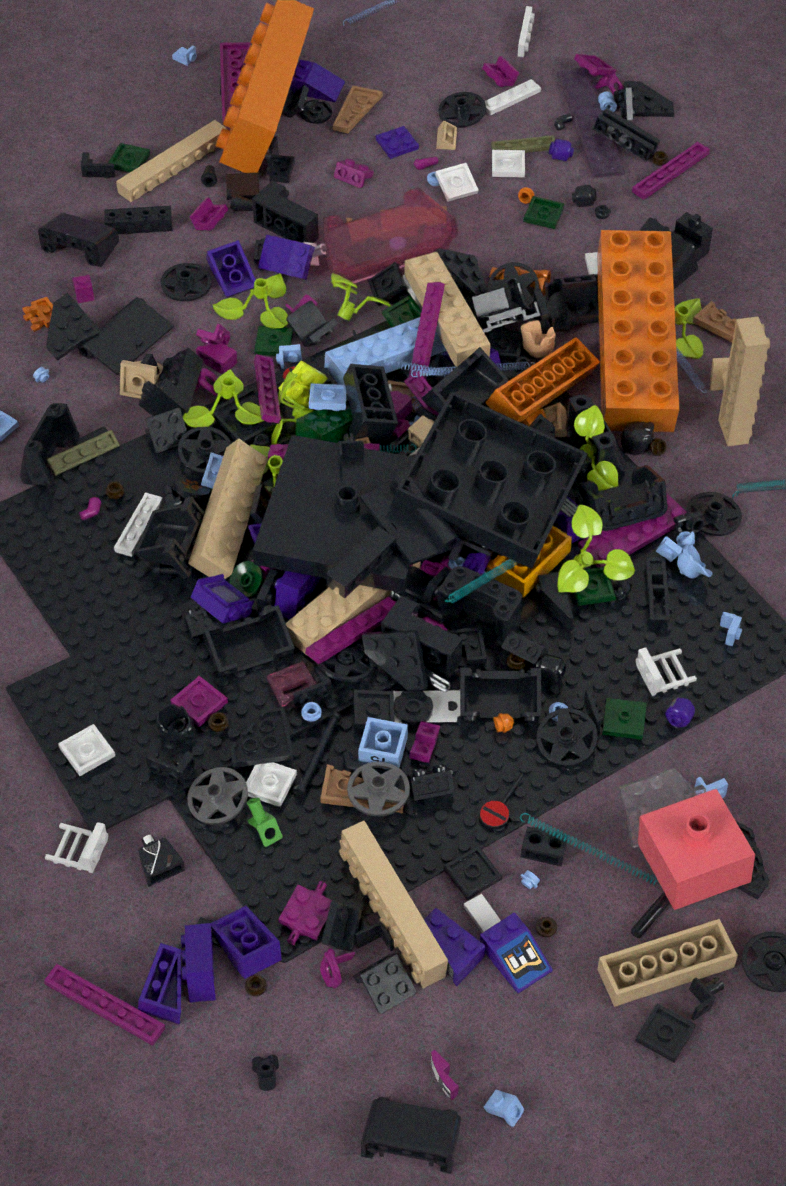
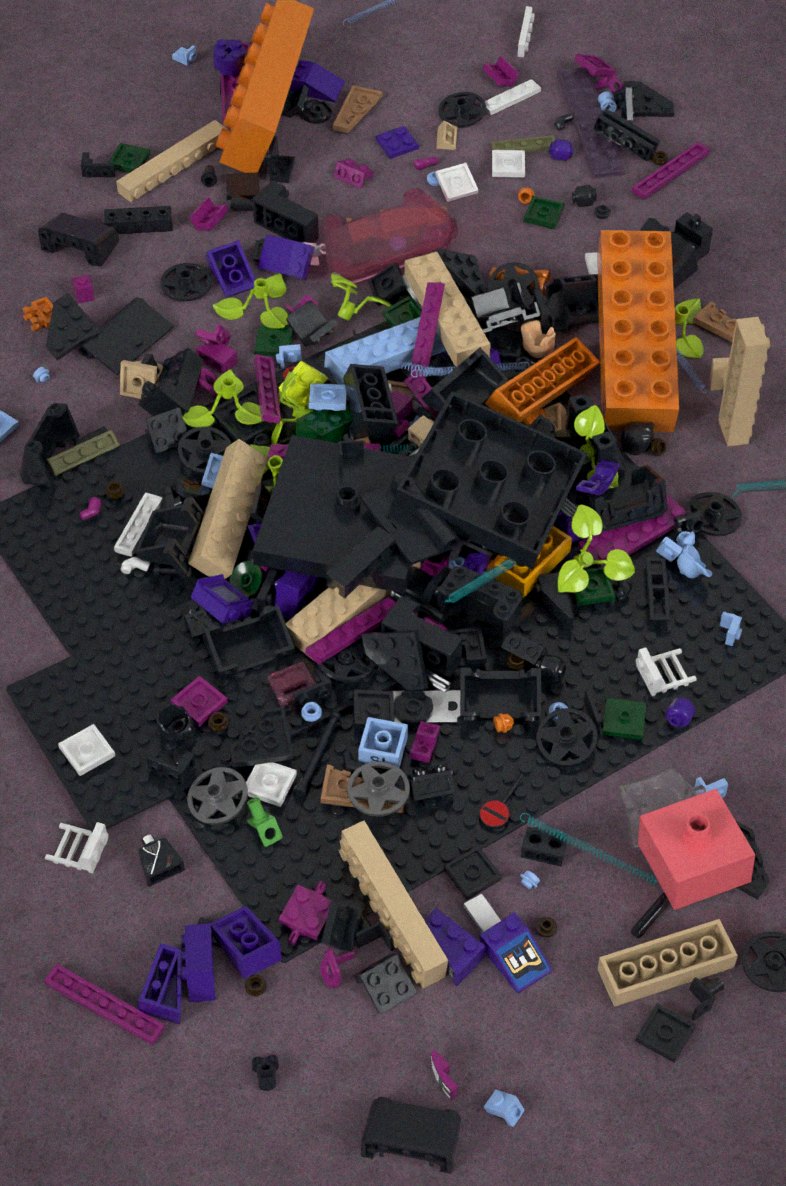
(133, 563): none -> white arm
(228, 56): none -> dark purple brick
(601, 480): none -> dark purple slope

